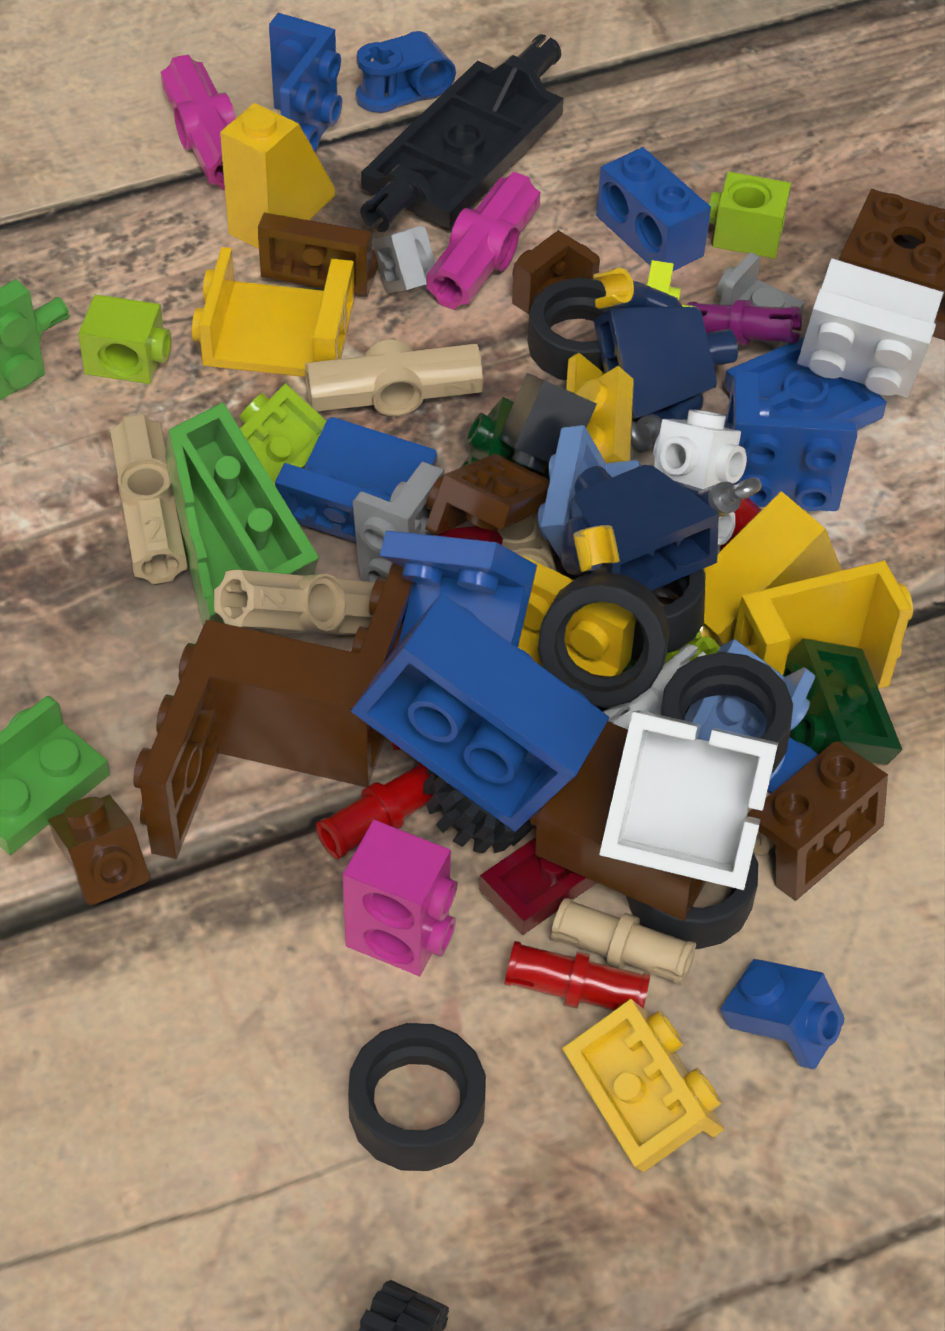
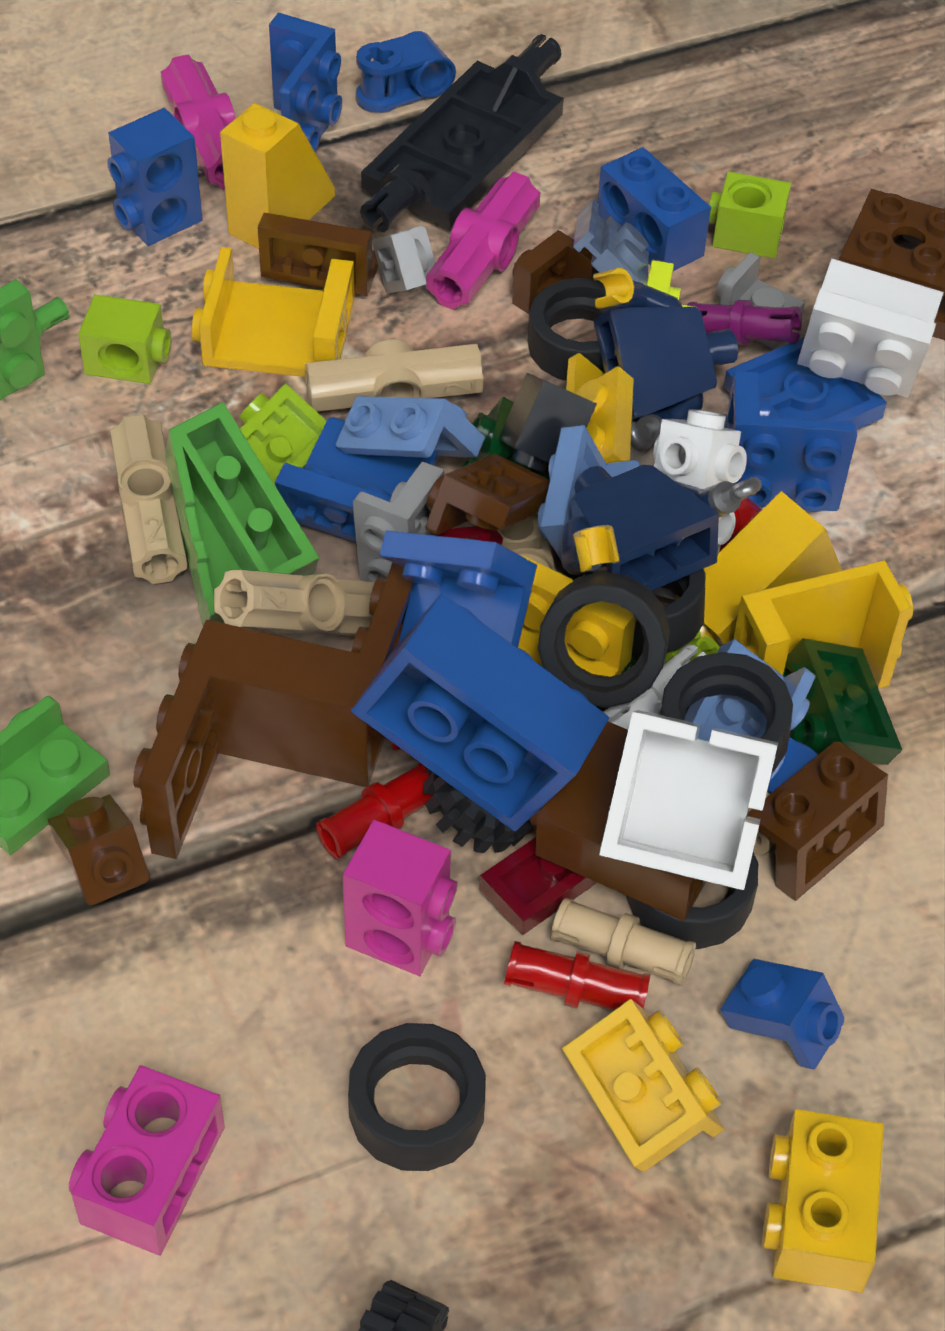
(155, 176): none -> blue brick
(162, 1161): none -> dark pink brick
(408, 428): none -> medium blue bracket
(611, 243): none -> sand blue plate
(827, 1200): none -> yellow brick

